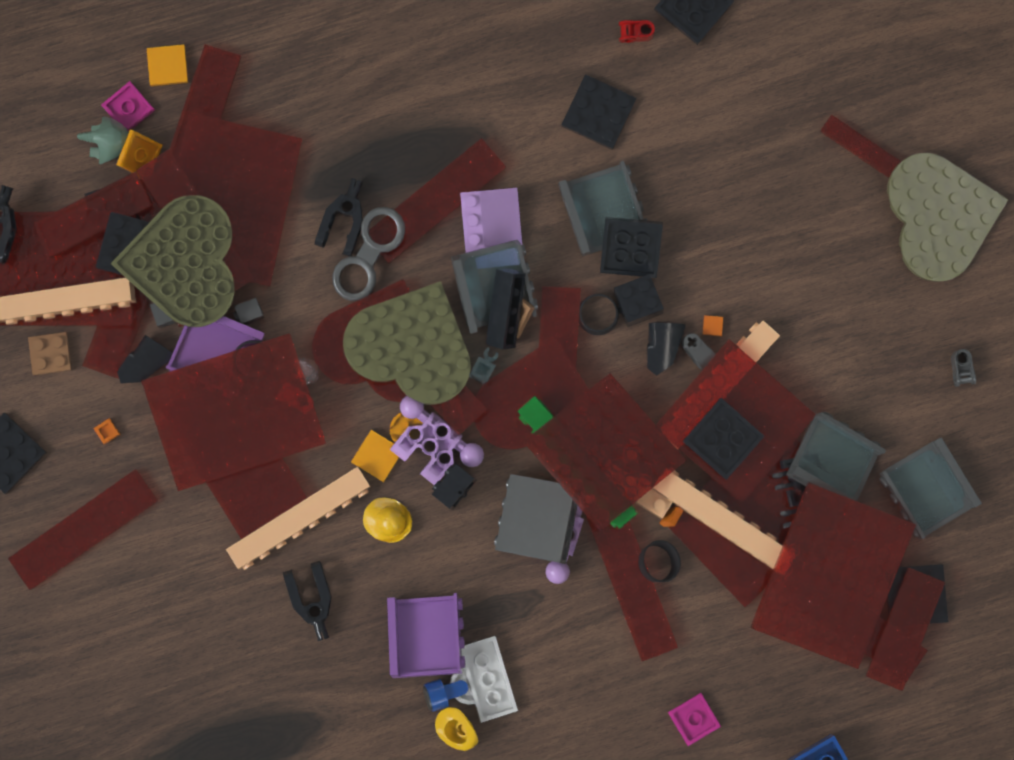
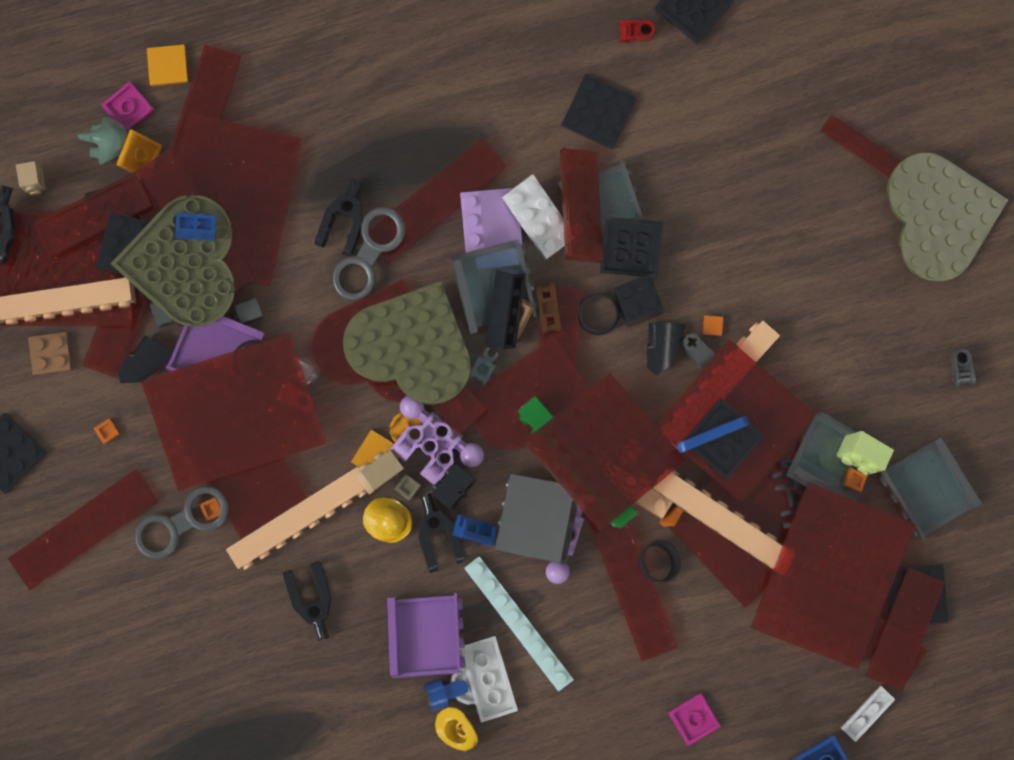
(31, 178): none -> tan brick
(181, 522): none -> dark grey bar
(195, 226): none -> blue hinge
(210, 509): none -> orange tile
(379, 472): none -> tan brick
(407, 487): none -> dark tan plate
(431, 511): none -> black piece
(474, 530): none -> blue hinge
(518, 624): none -> light aqua plate
(537, 215): none -> white plate
(548, 308): none -> reddish brown plate
(581, 205): none -> clear red plate
(712, 434): none -> blue beam
(854, 480): none -> orange tile
(864, 453): none -> yellowish green brick
(867, 713): none -> white plate

